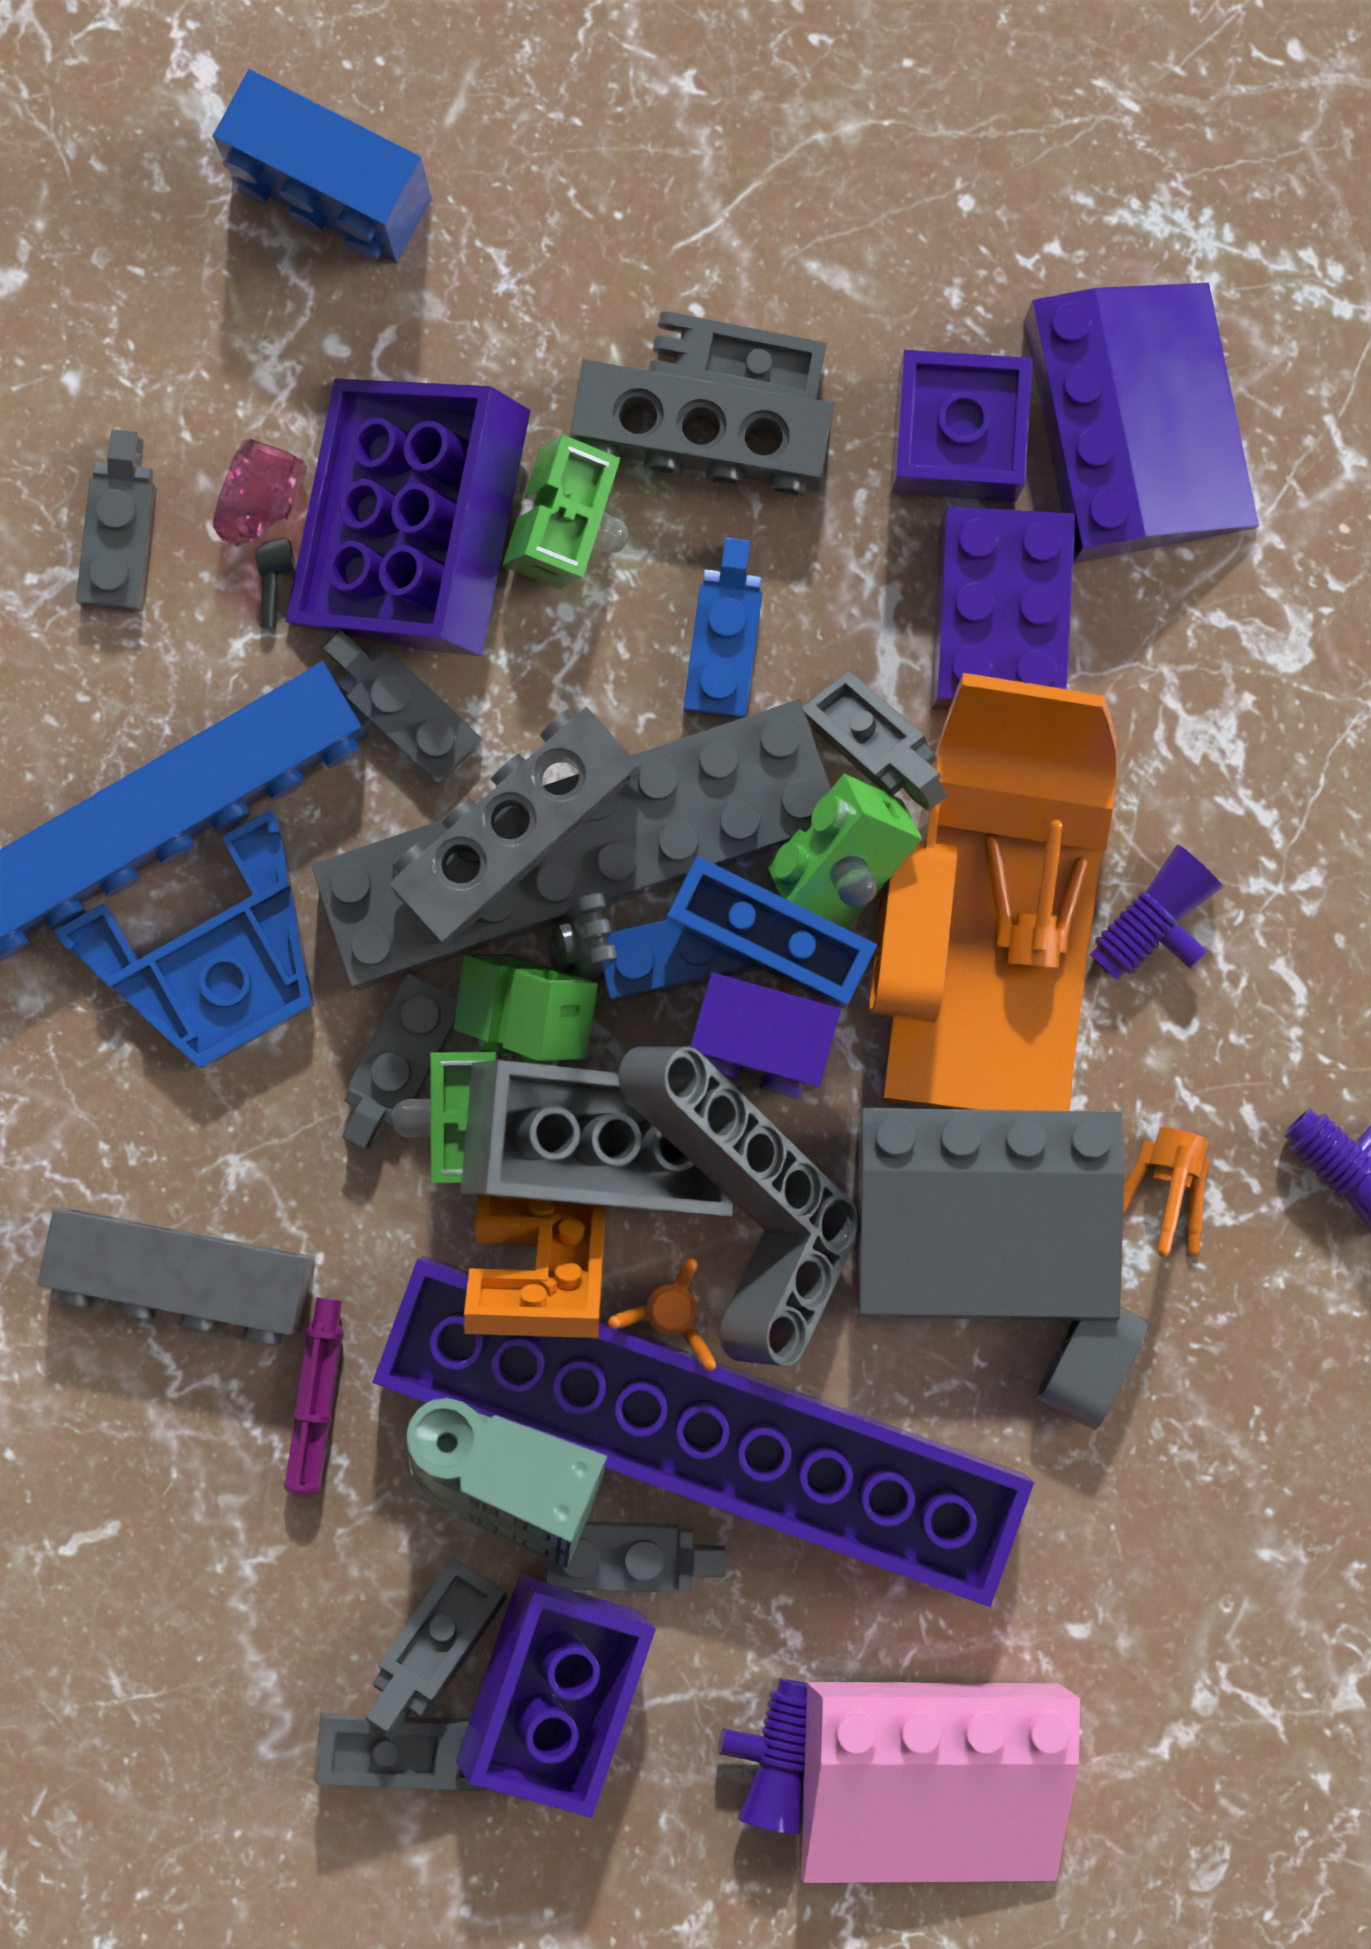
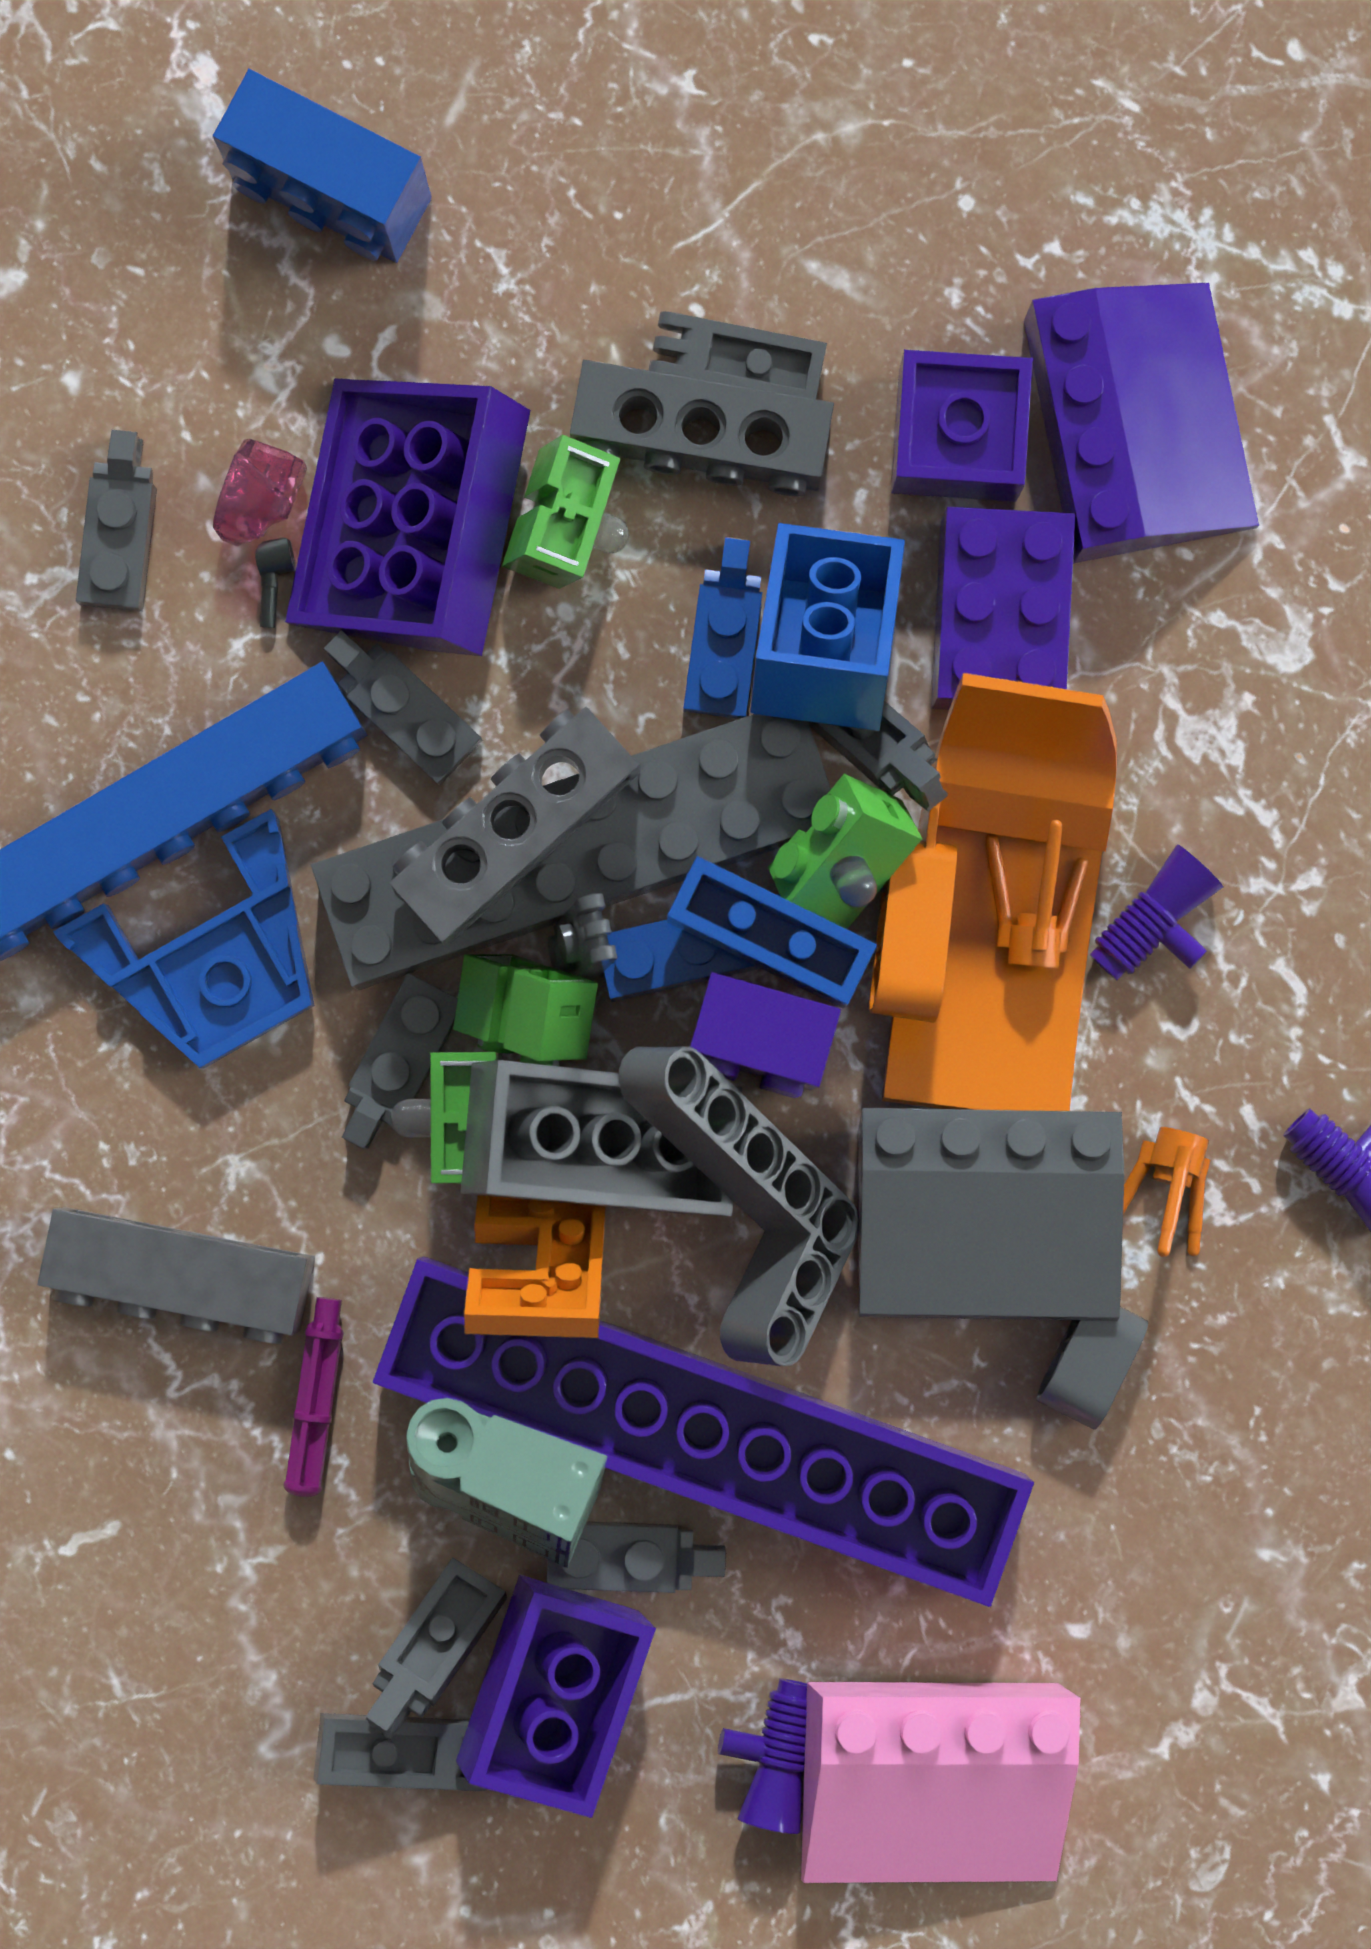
(671, 1312): orange plant -> none
(827, 627): none -> blue brick

